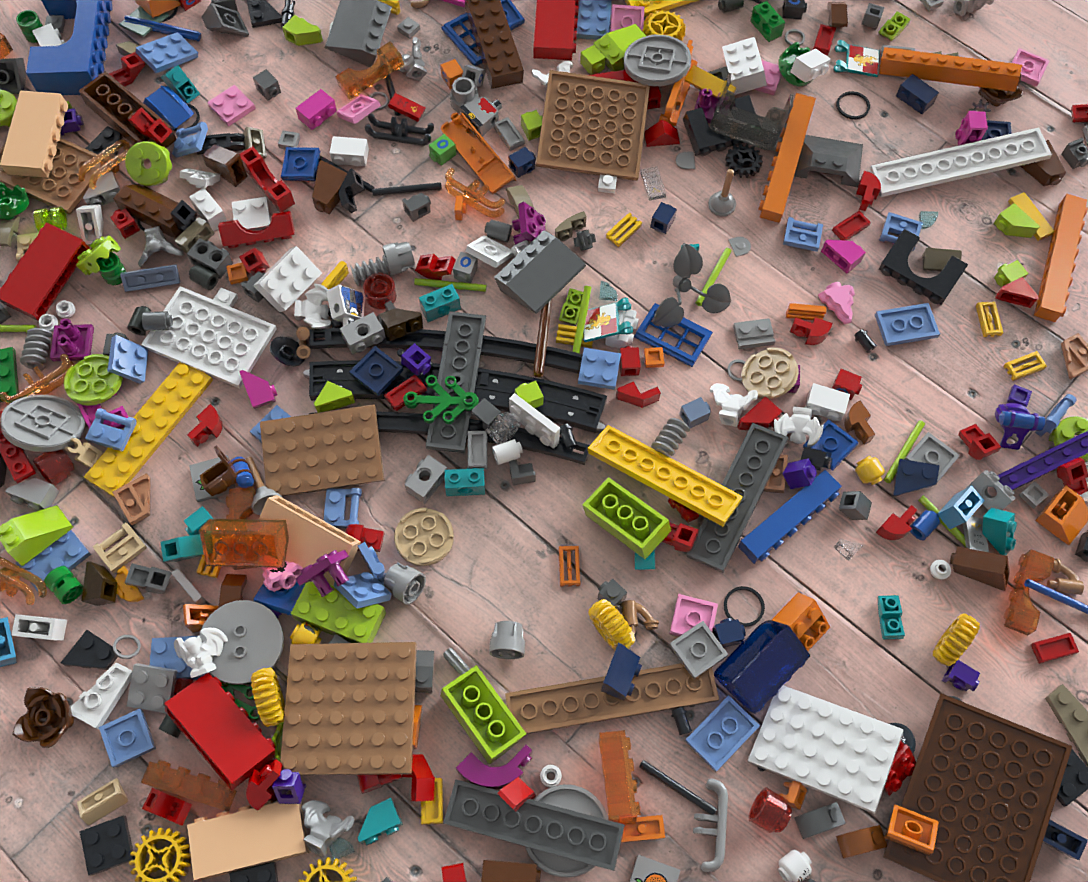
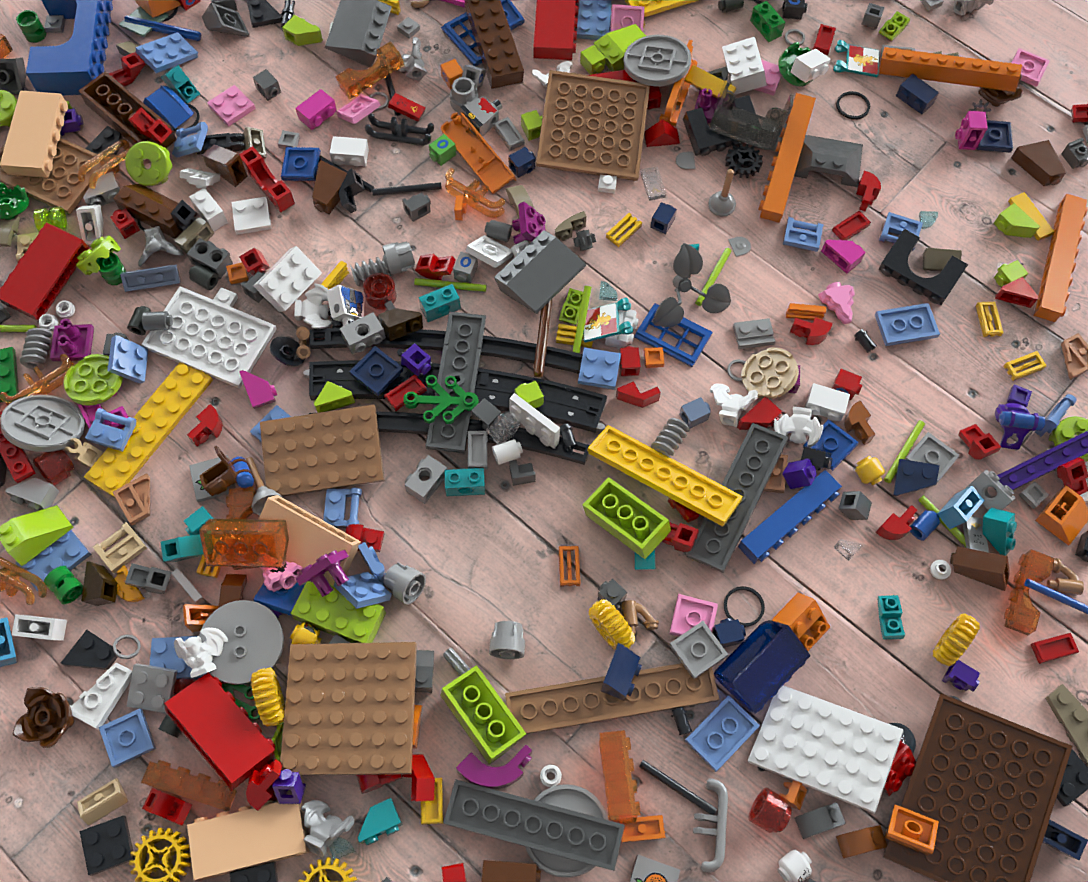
(48, 36): white brick -> none
(233, 233): red arch -> none
(424, 537): tan tile -> none
(516, 793): slope -> none
(666, 21): yellow gear -> none
(838, 14): reddish brown slope -> none
(961, 161): white plate -> none

